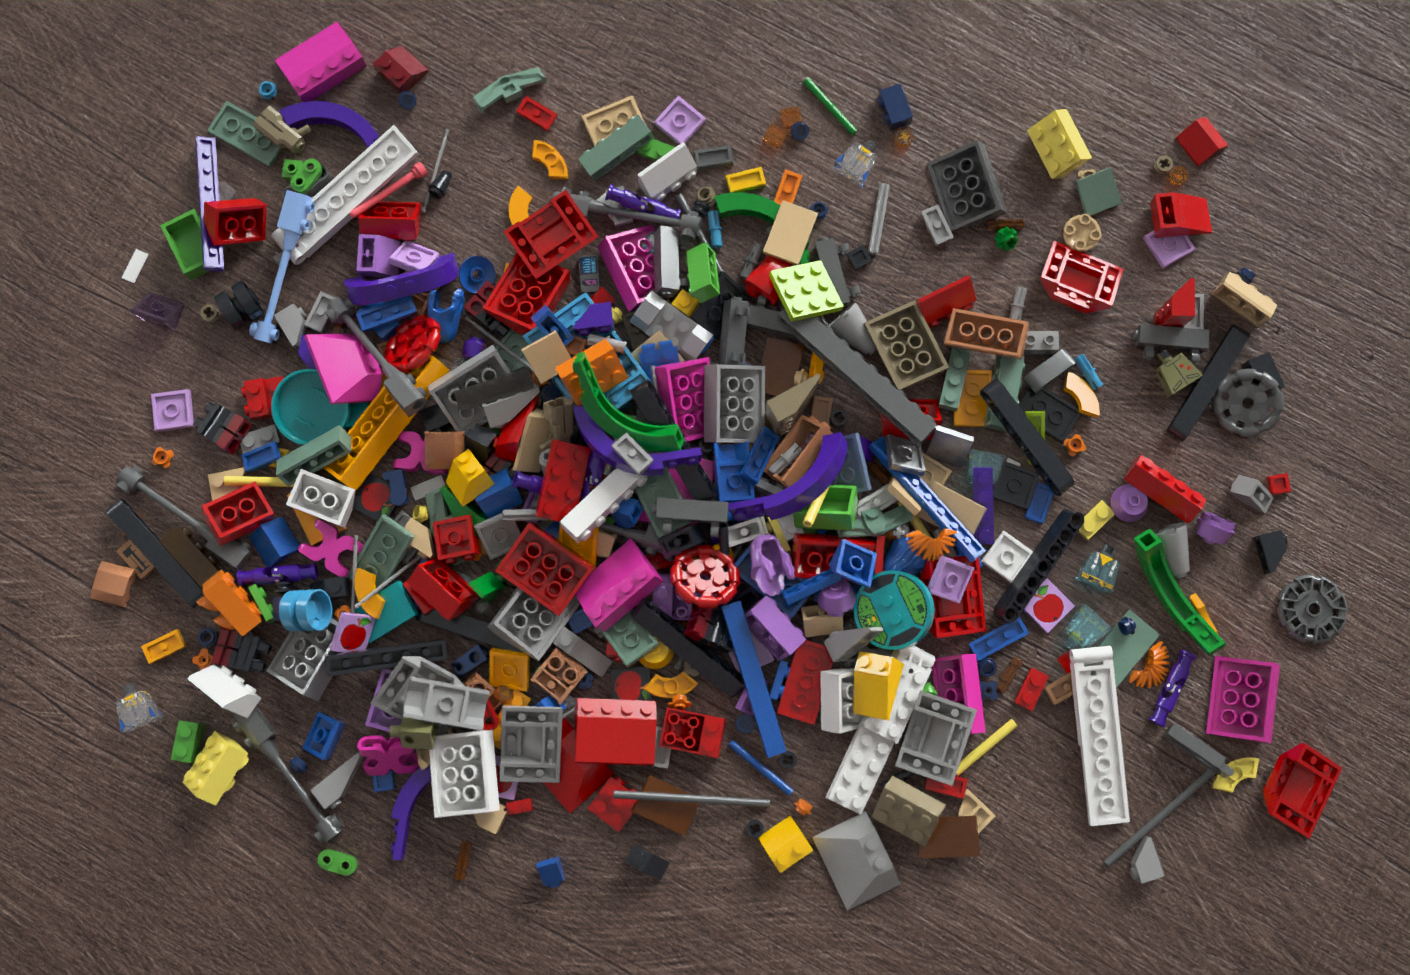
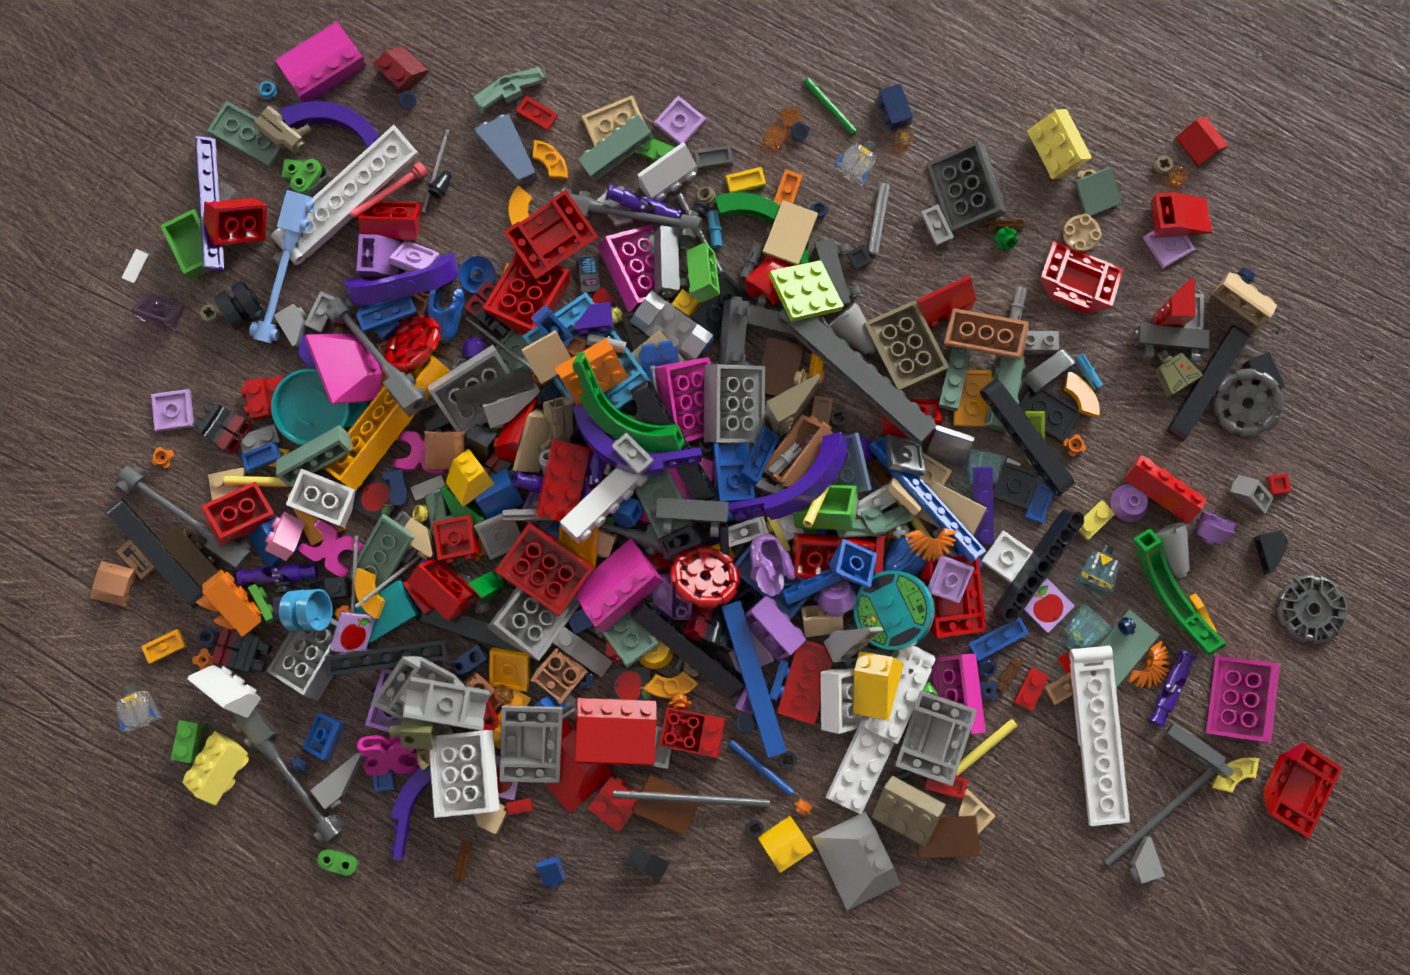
(284, 536): none -> bright pink brick
(505, 145): none -> sand blue slope

